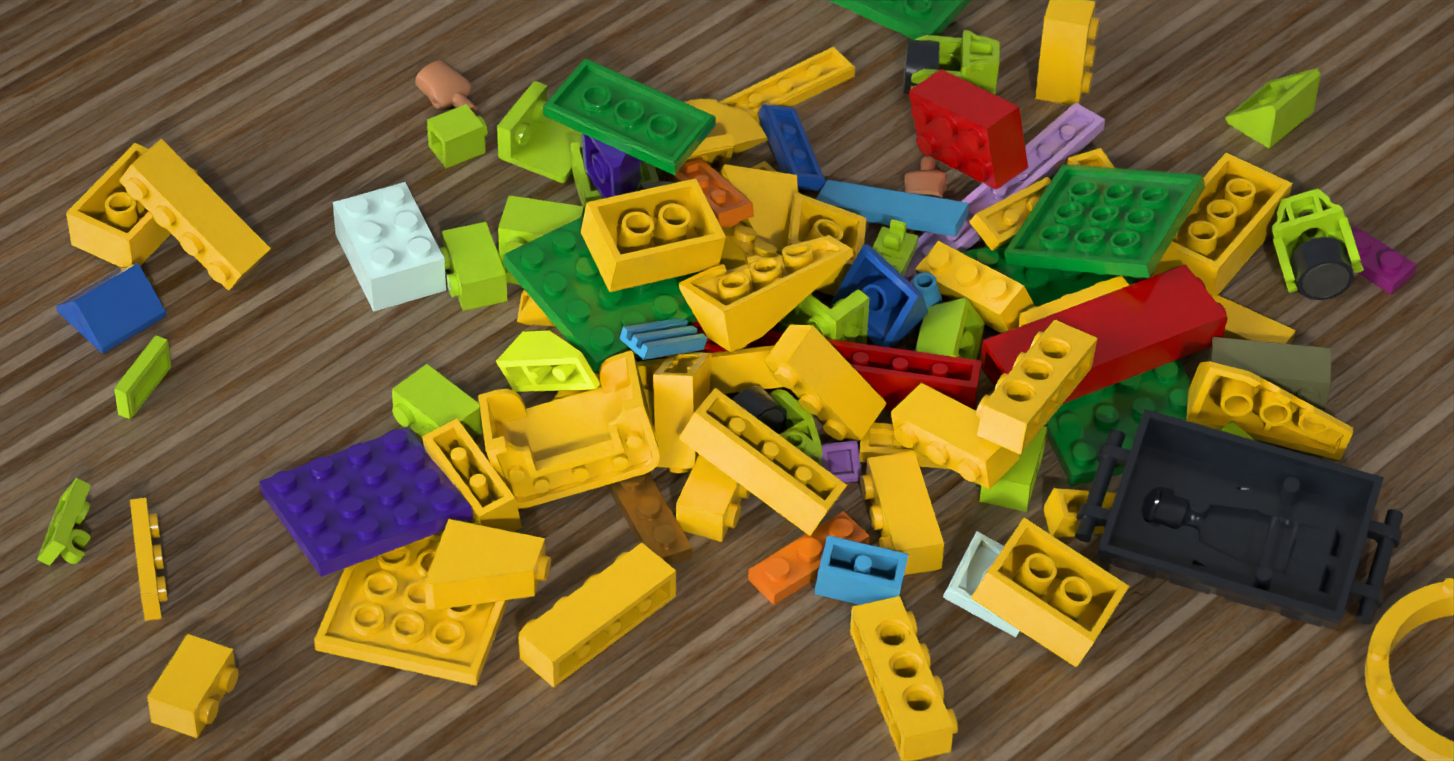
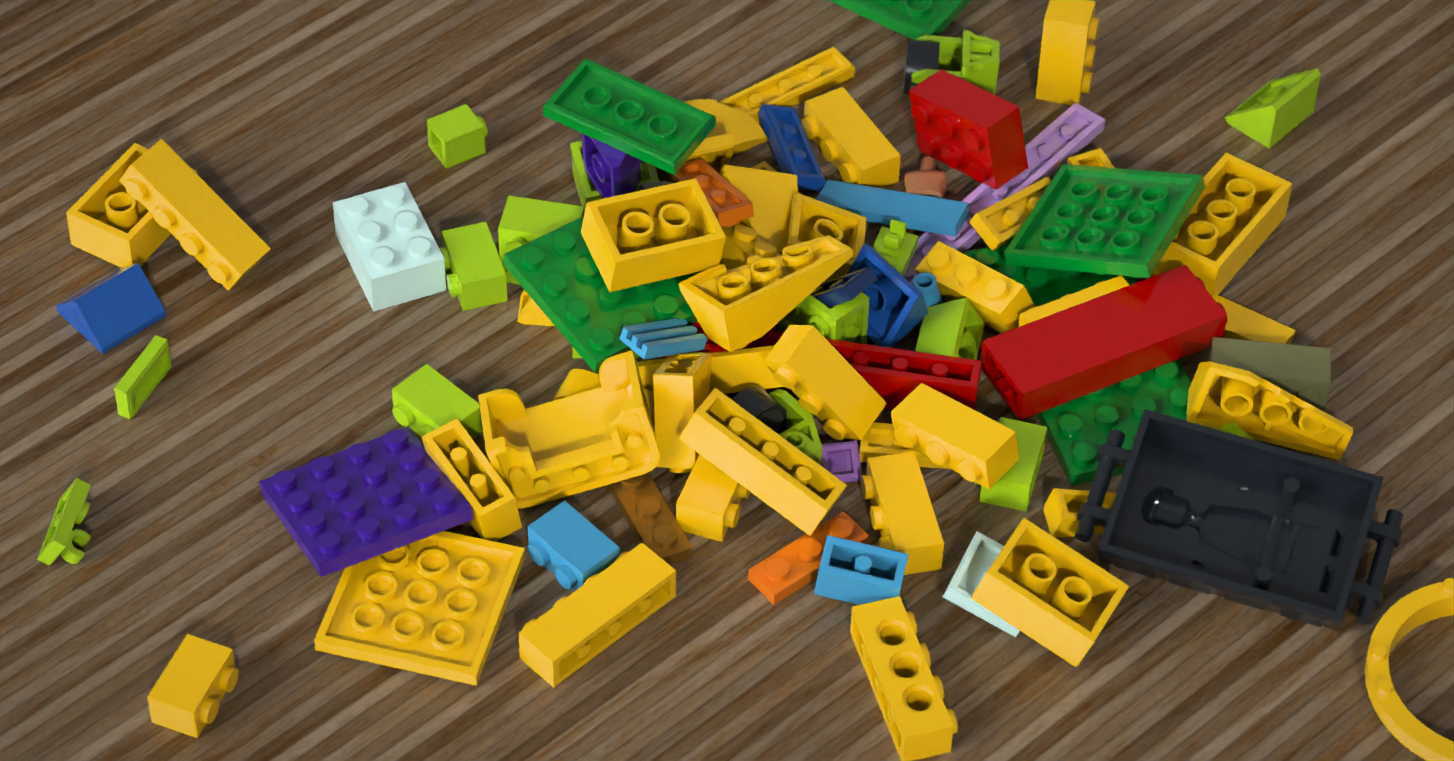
(149, 558): yellow plate -> none
(444, 86): nougat piece -> none
(484, 566): yellow slope -> none
(534, 140): lime bracket -> none
(545, 364): neon yellow slope -> none
(570, 546): none -> dark azure brick
(844, 287): none -> dark blue tile
(850, 140): none -> yellow brick
(1035, 386): yellow brick -> none
(1317, 261): piece -> none
(1381, 263): magenta plate -> none

